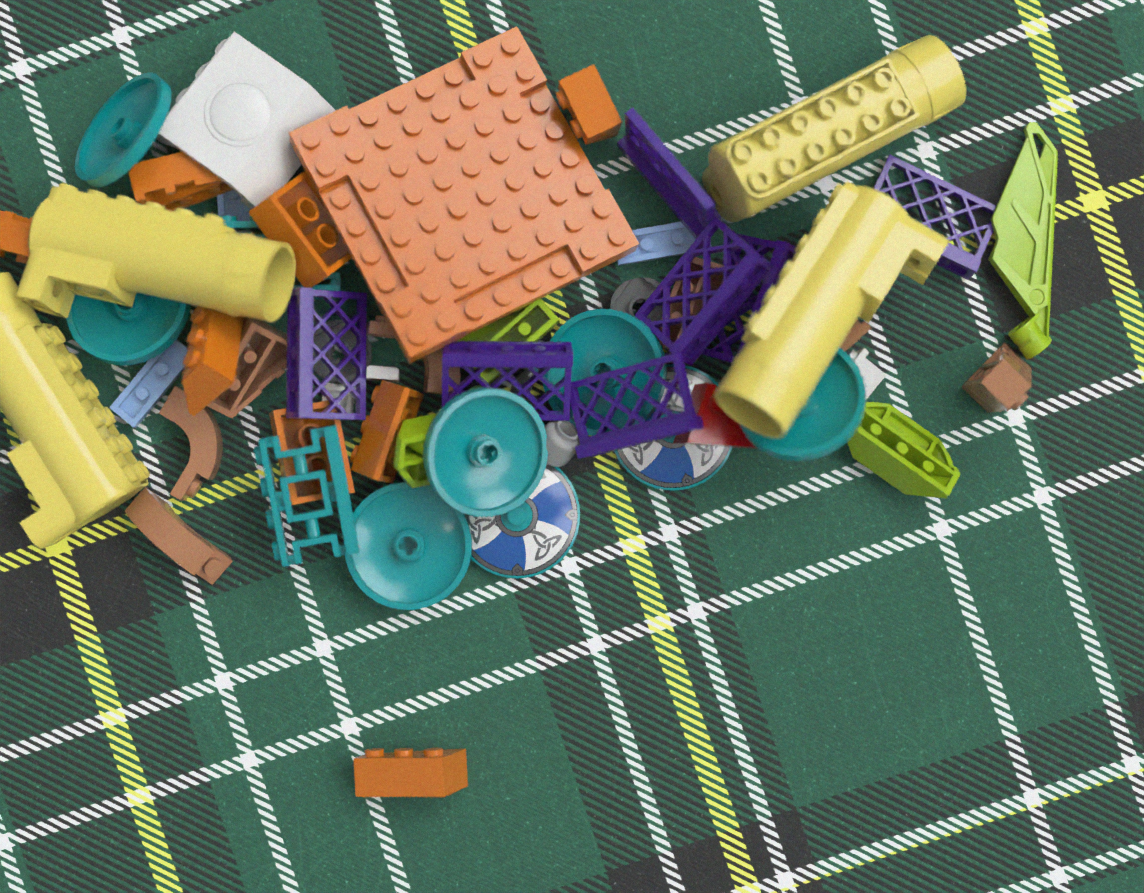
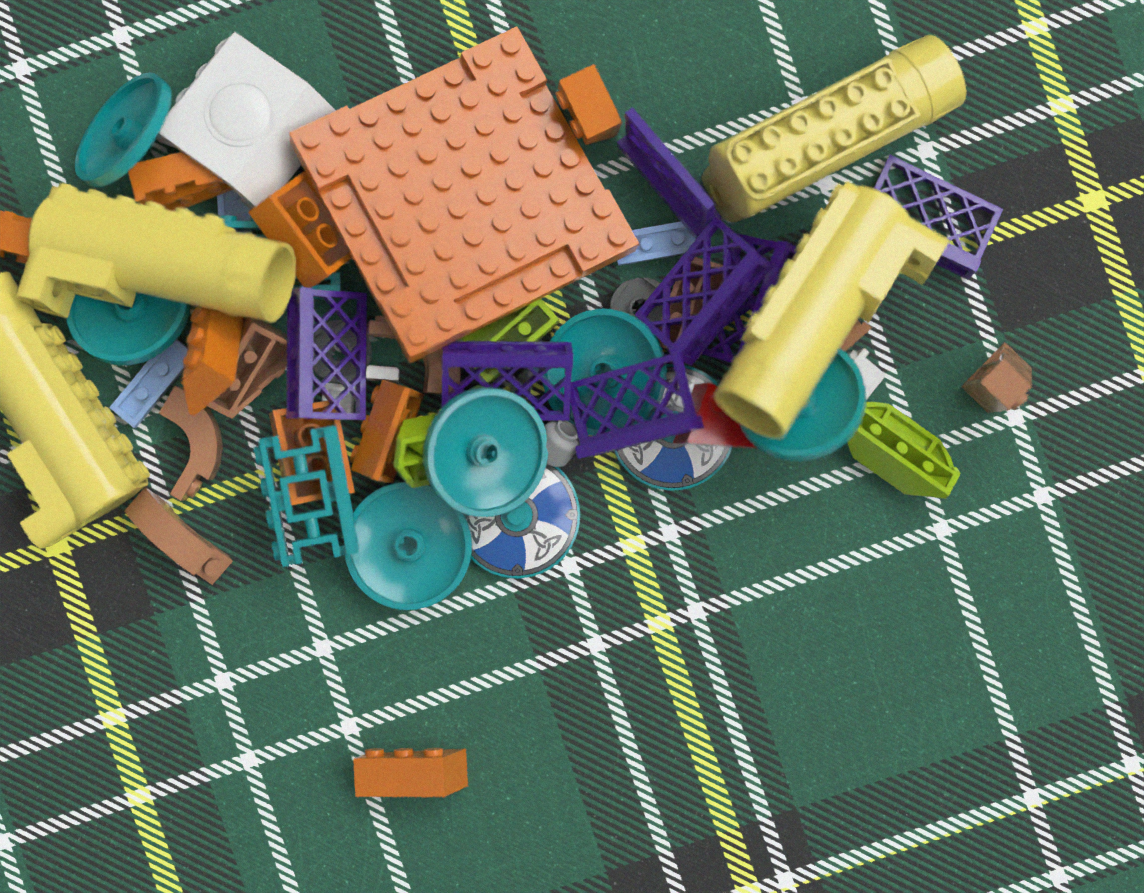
(1025, 238): lime wing -> none

